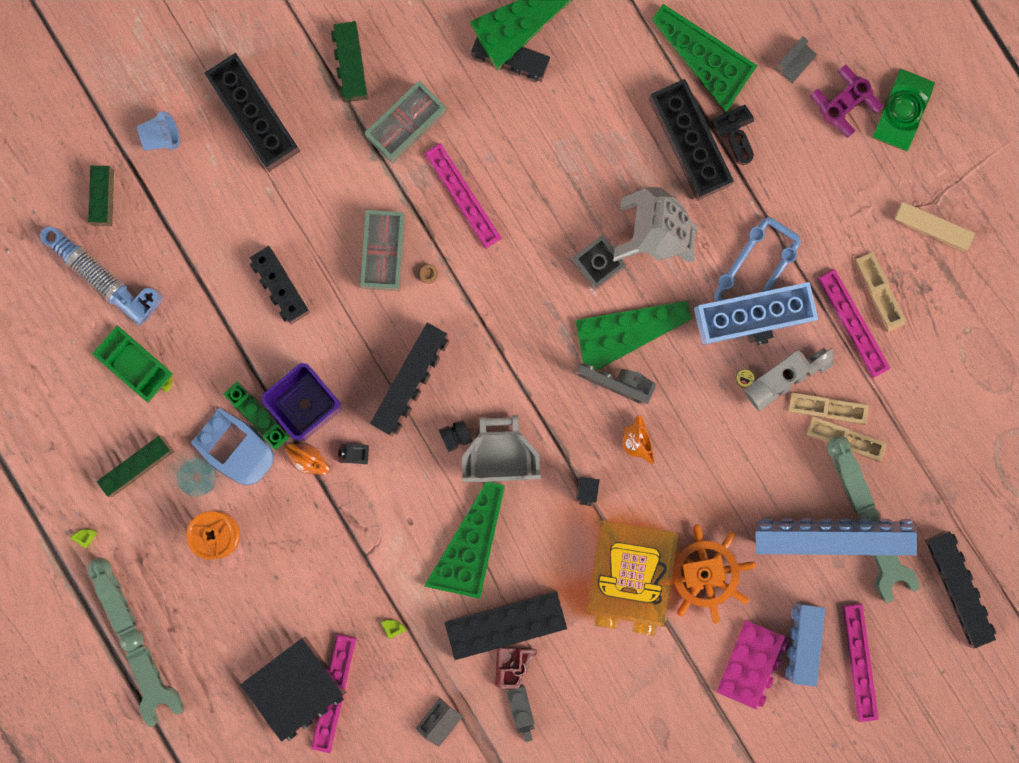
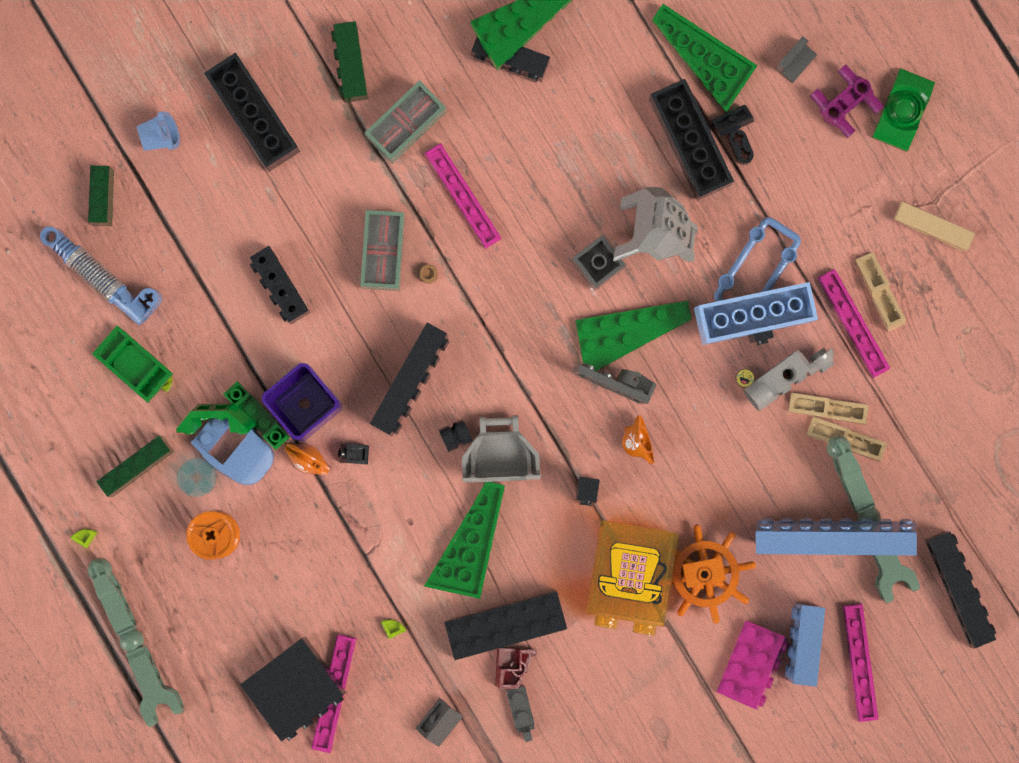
(238, 420): none -> green slope

